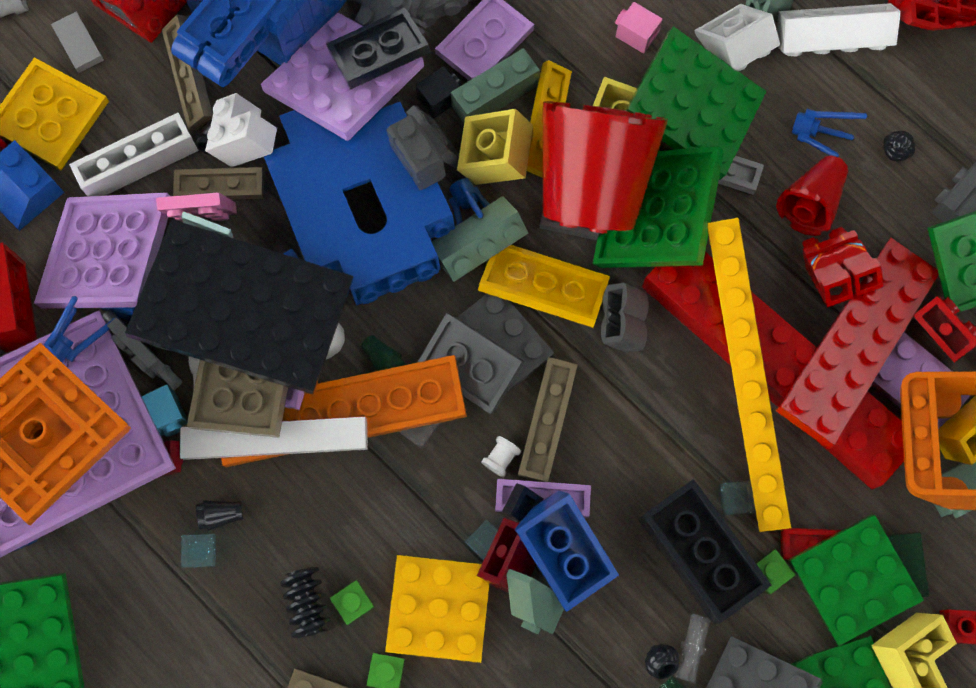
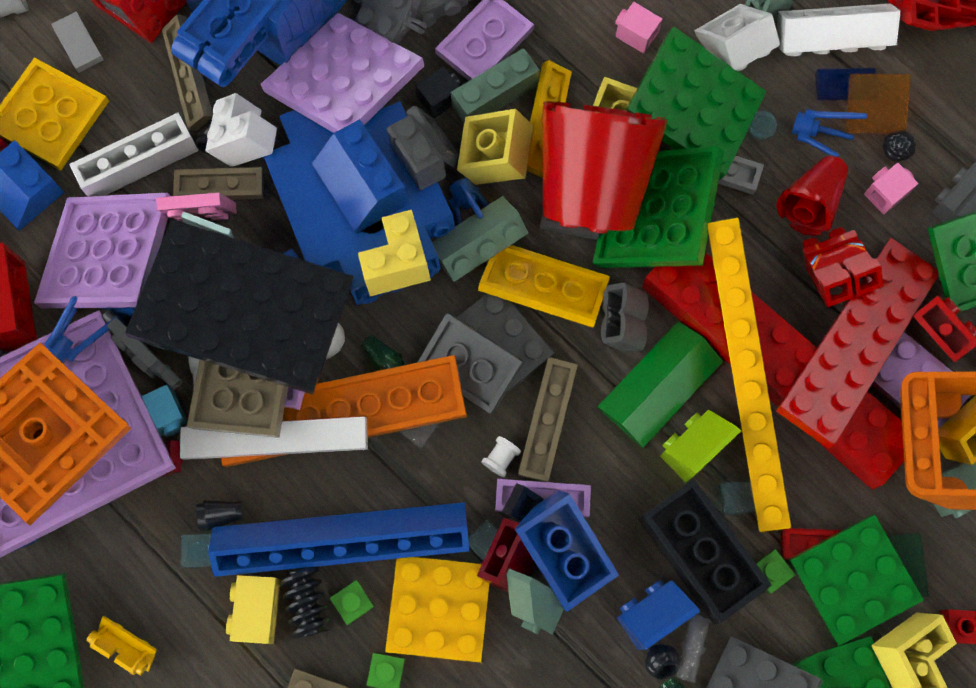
(134, 653): none -> yellow hinge
(253, 609): none -> light yellow brick
(338, 539): none -> blue brick
(359, 177): none -> blue slope
(378, 48): black plate -> none
(399, 262): none -> light yellow brick
(656, 614): none -> blue slope
(660, 383): none -> green slope
(698, 444): none -> lime slope
(763, 125): none -> clear light blue plate
(834, 83): none -> clear blue plate
(882, 99): none -> clear orange tile
(890, 187): none -> bright pink brick

